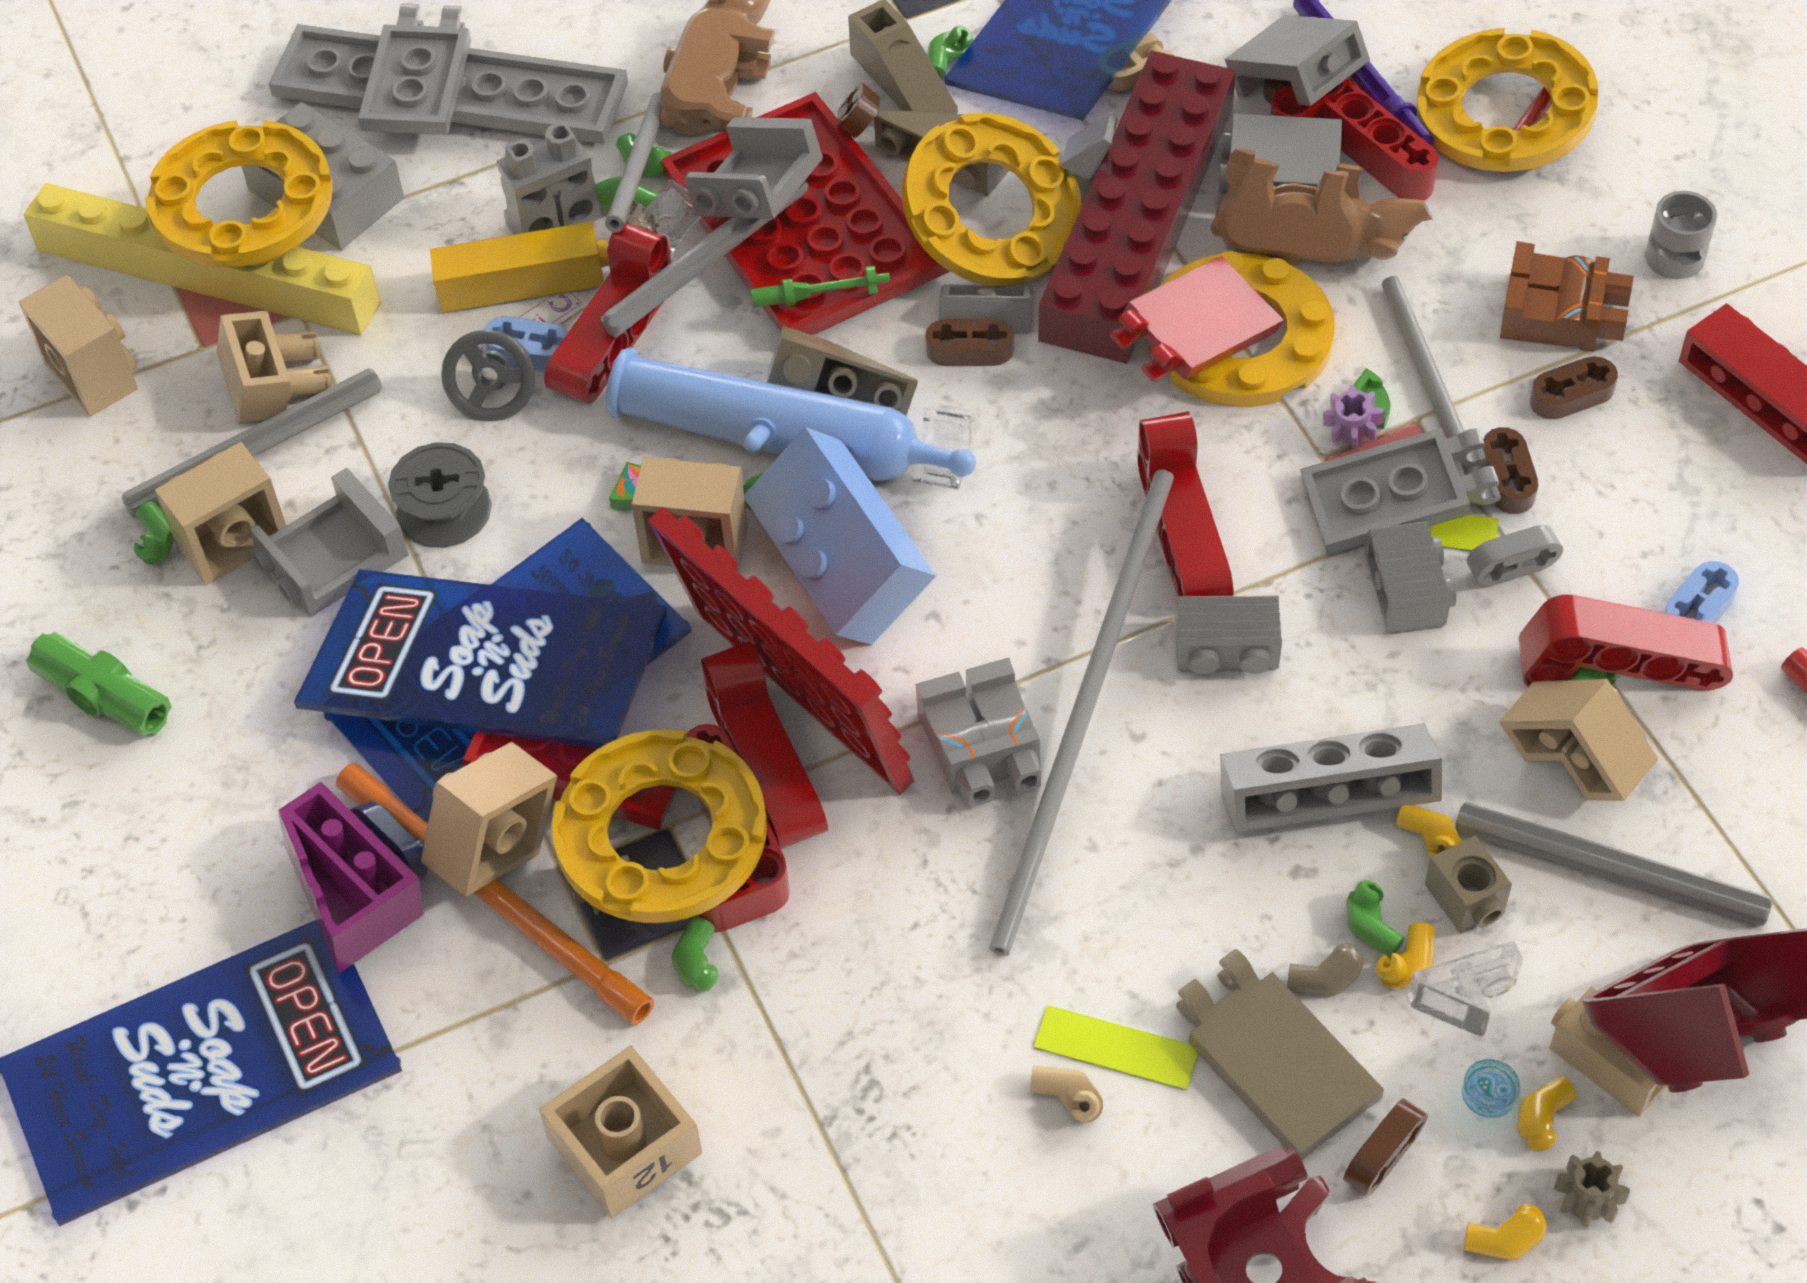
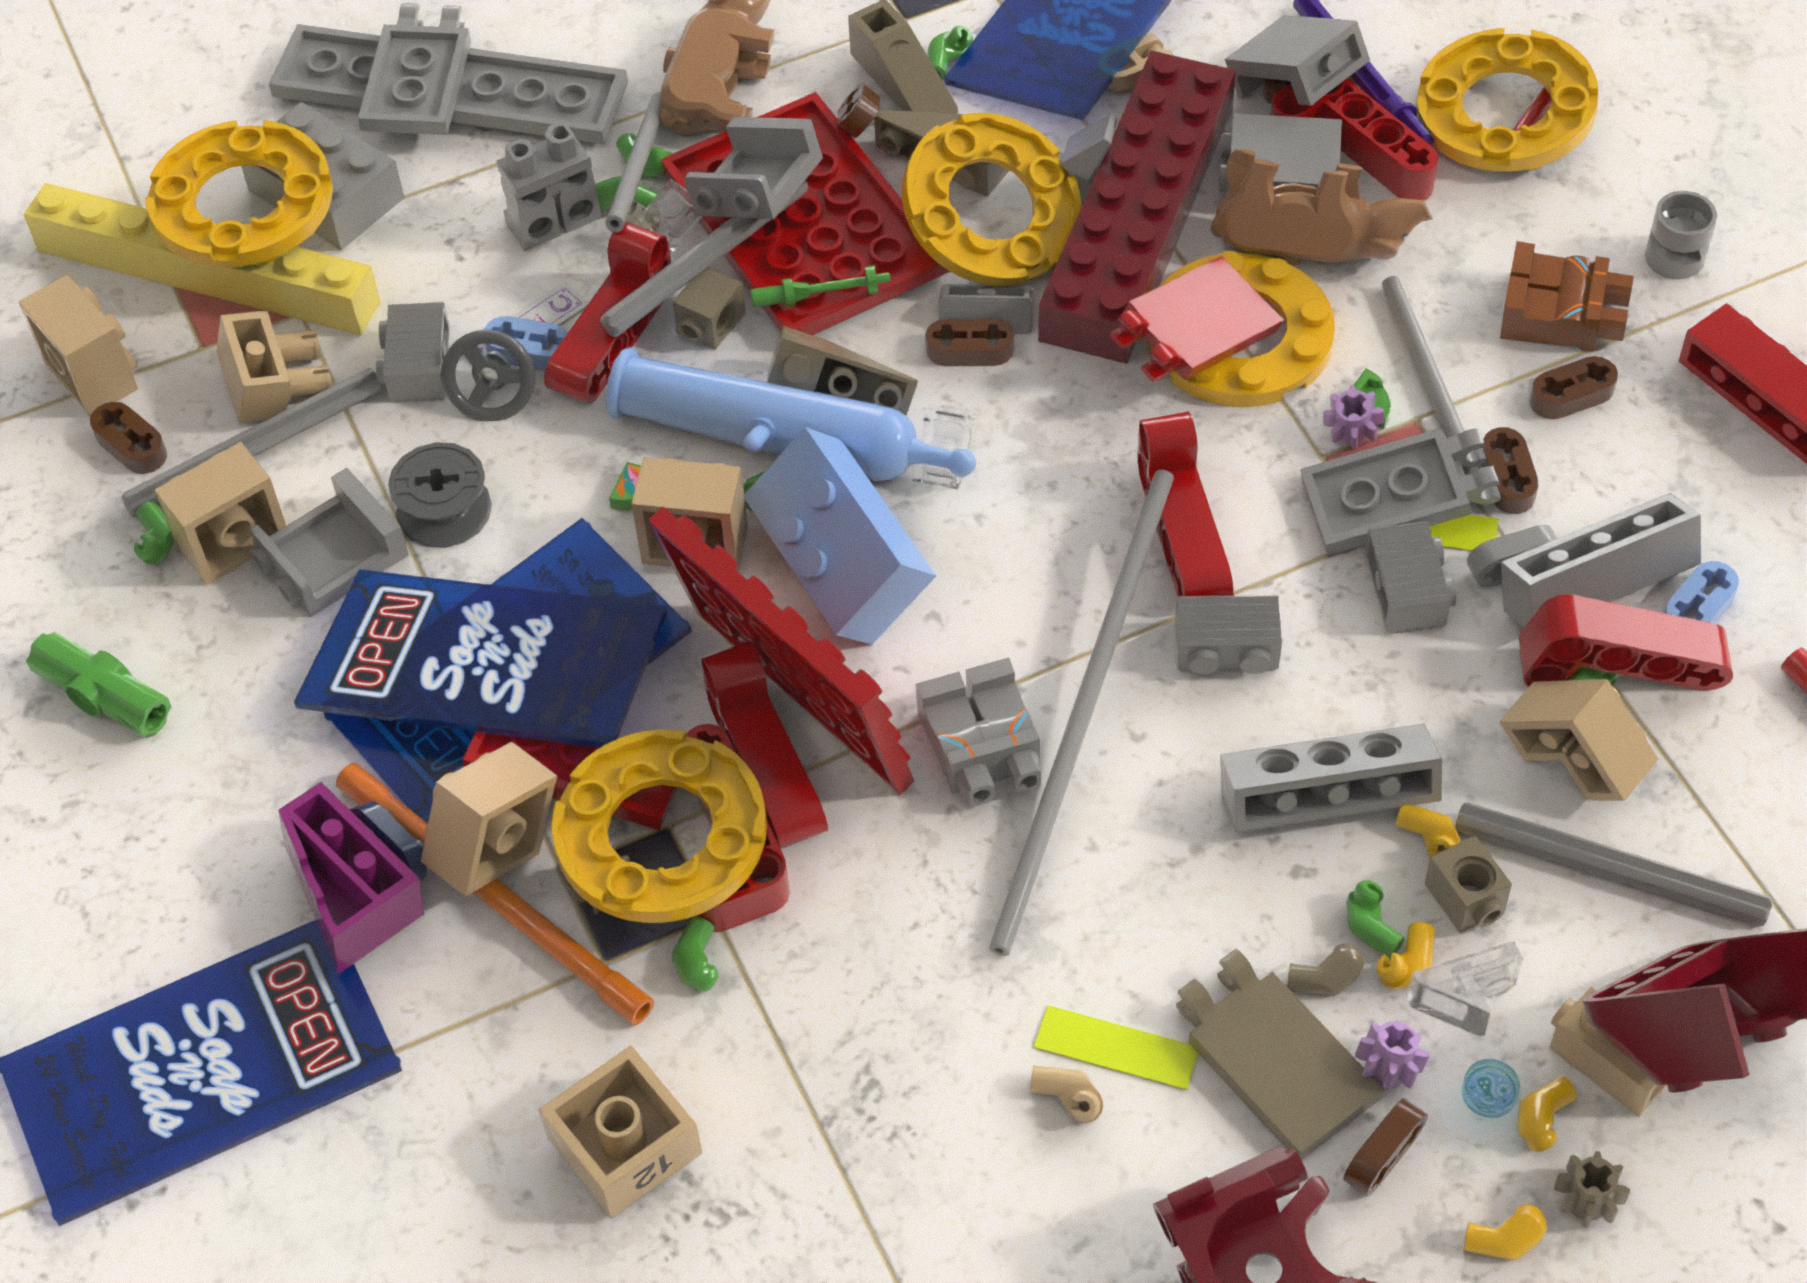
(134, 431): none -> reddish brown beam
(414, 350): none -> light grey brick
(518, 267): yellow brick -> none
(709, 307): none -> dark tan brick
(1392, 1054): none -> lavender gear
(1605, 557): none -> light grey brick

